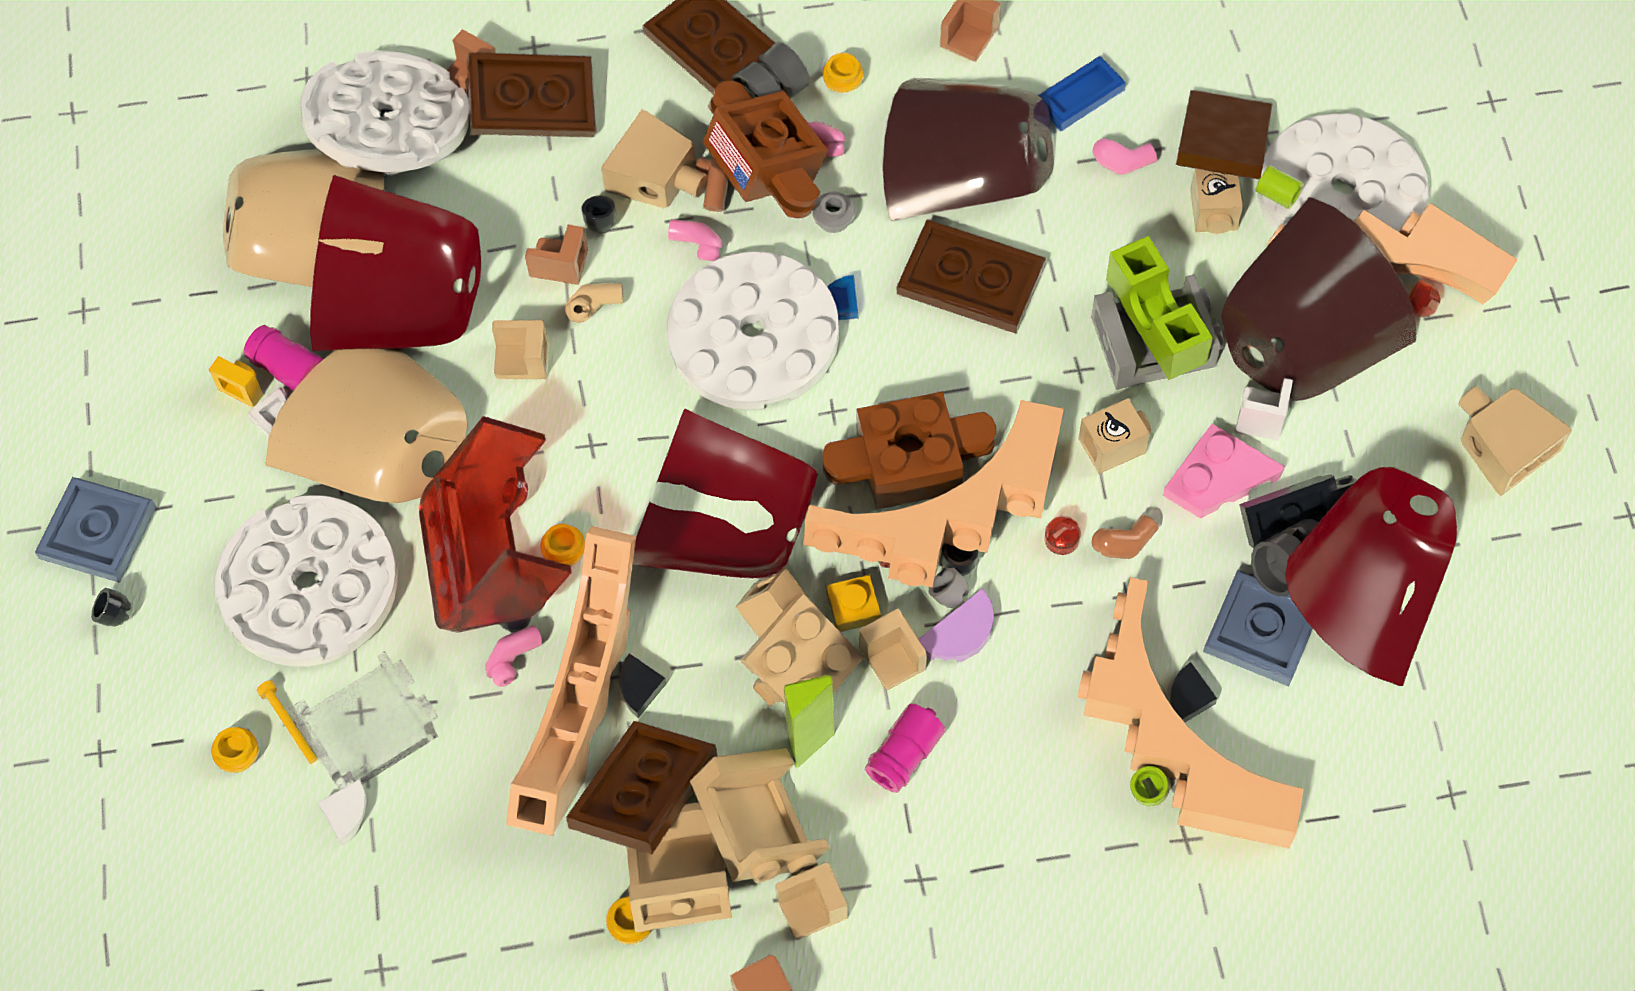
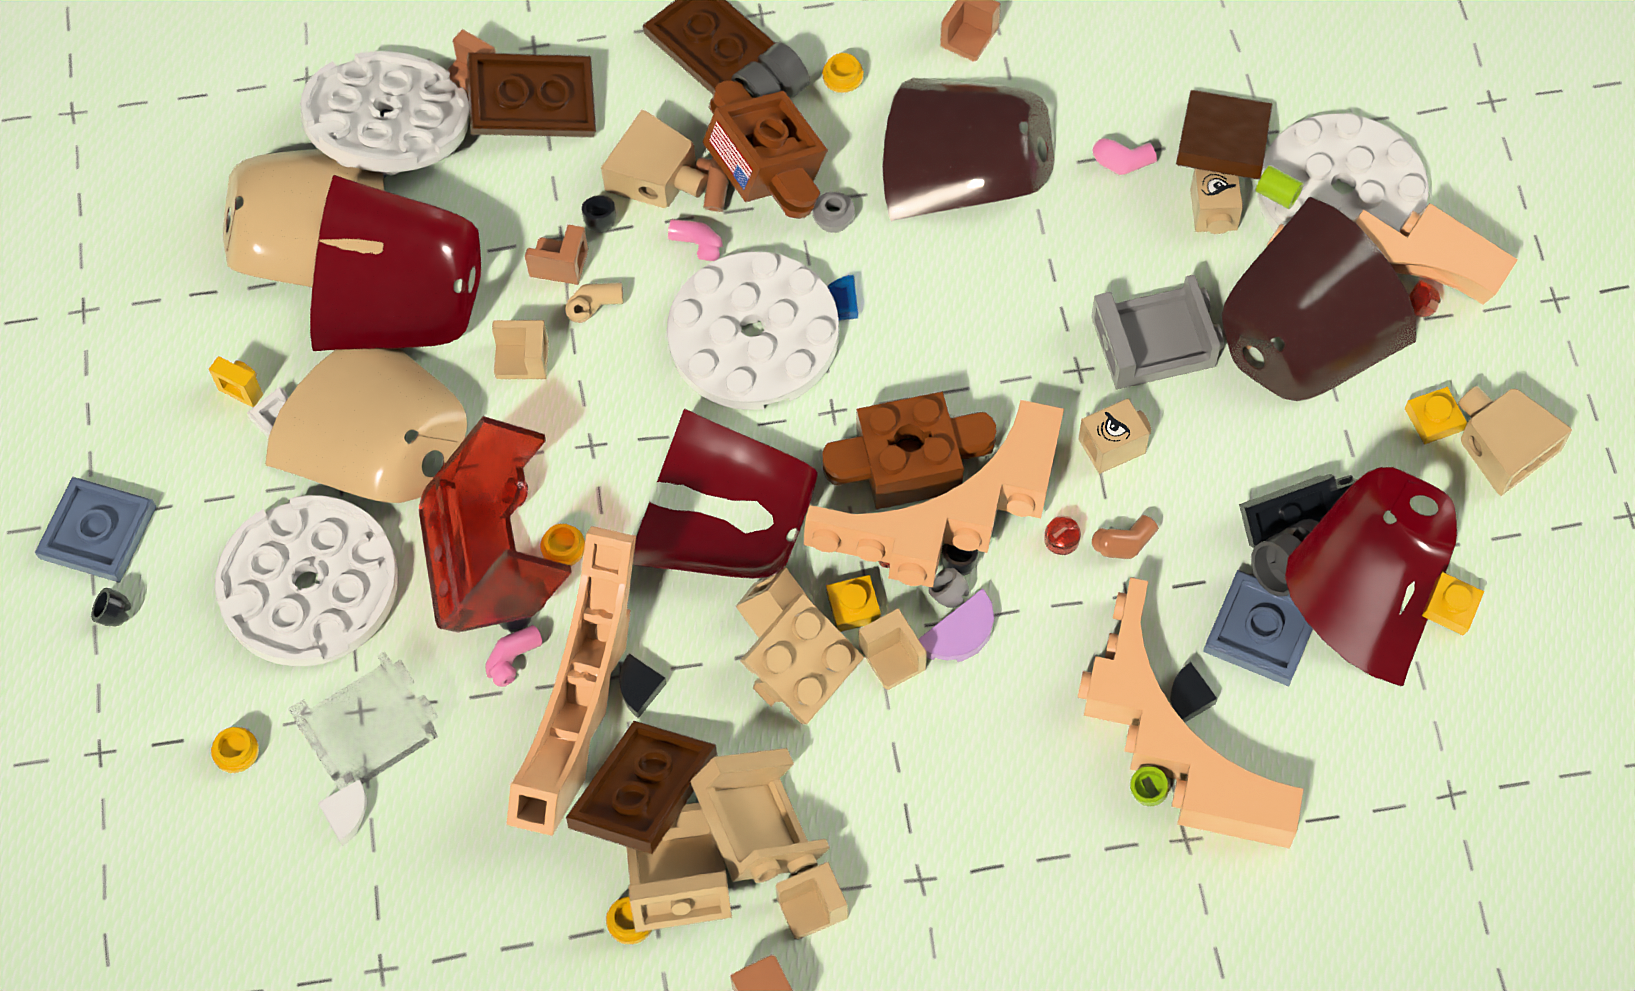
(268, 690): yellow piece -> none
(280, 356): dark pink piece -> none
(809, 716): lime slope -> none
(830, 137): bright pink arm -> none
(904, 748): dark pink piece -> none
(971, 276): reddish brown tile -> none
(1082, 92): blue tile -> none
(1171, 333): lime arch -> none
(1219, 472): bright pink wing -> none
(1263, 411): white panel -> none
(1435, 415): none -> yellow plate
(1453, 603): none -> yellow plate

